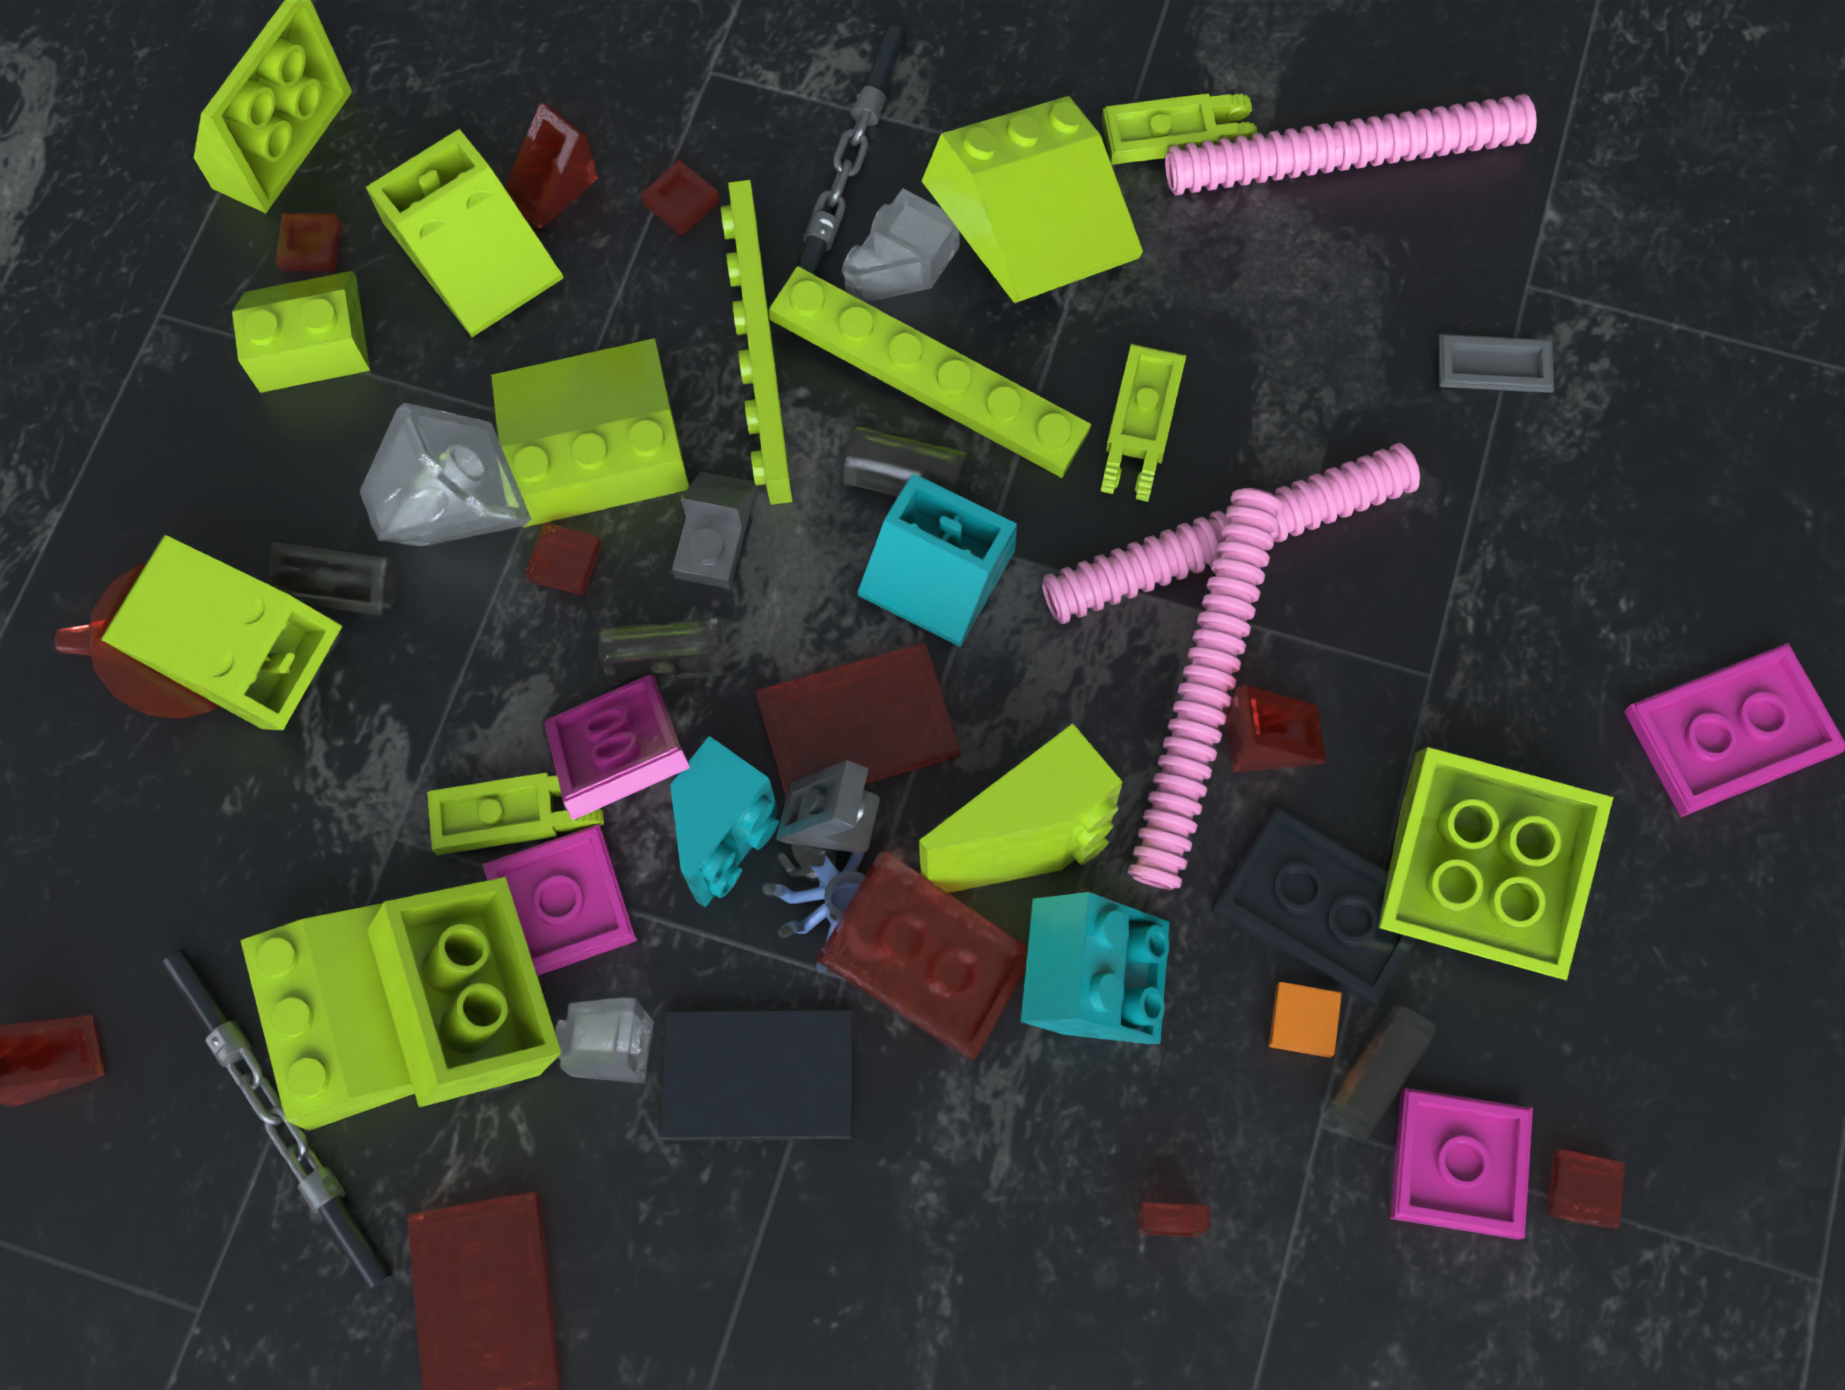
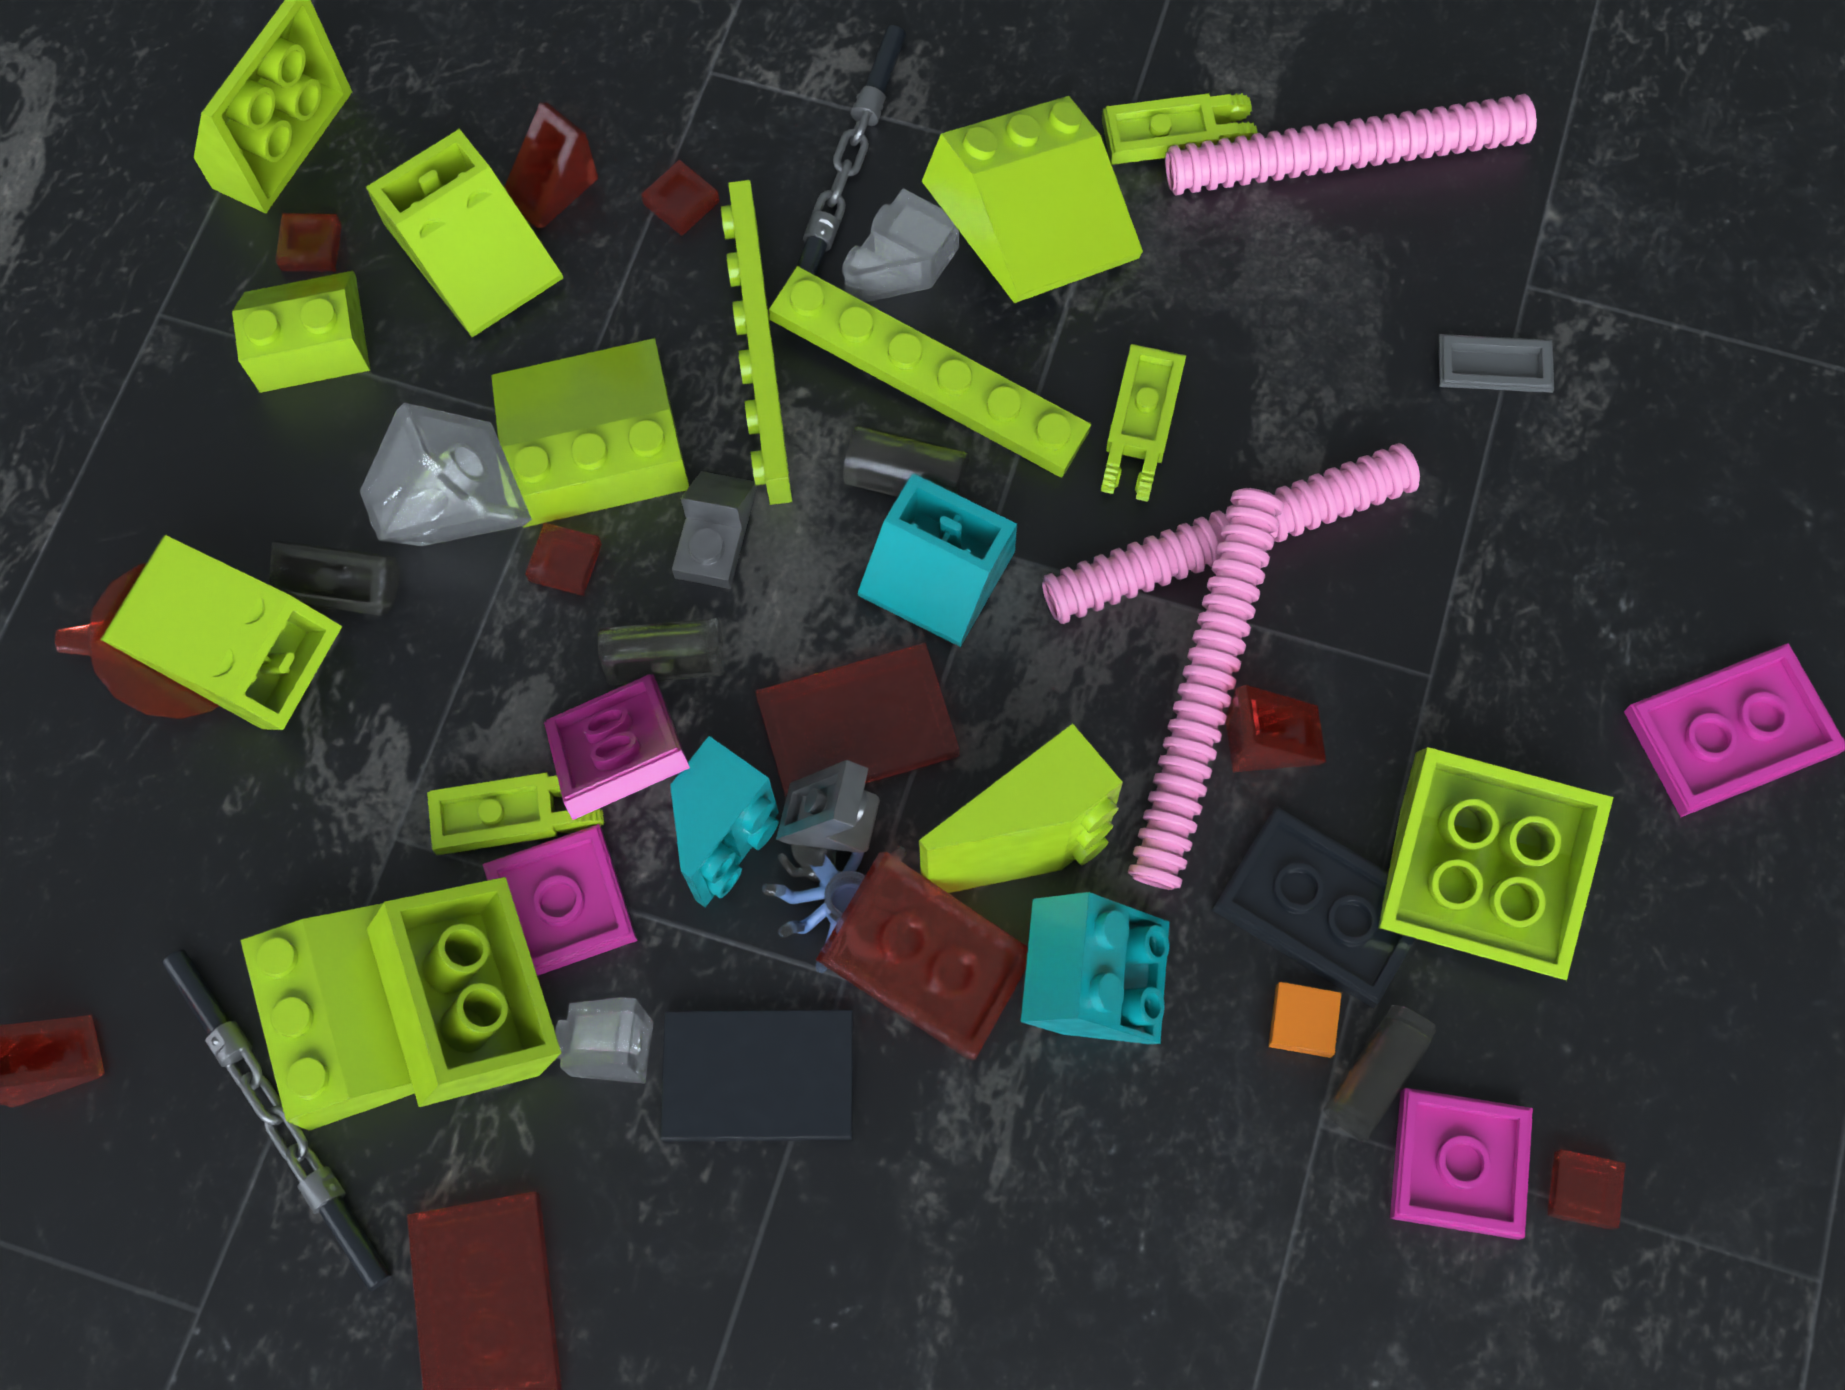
(1173, 1219): clear red tile -> none

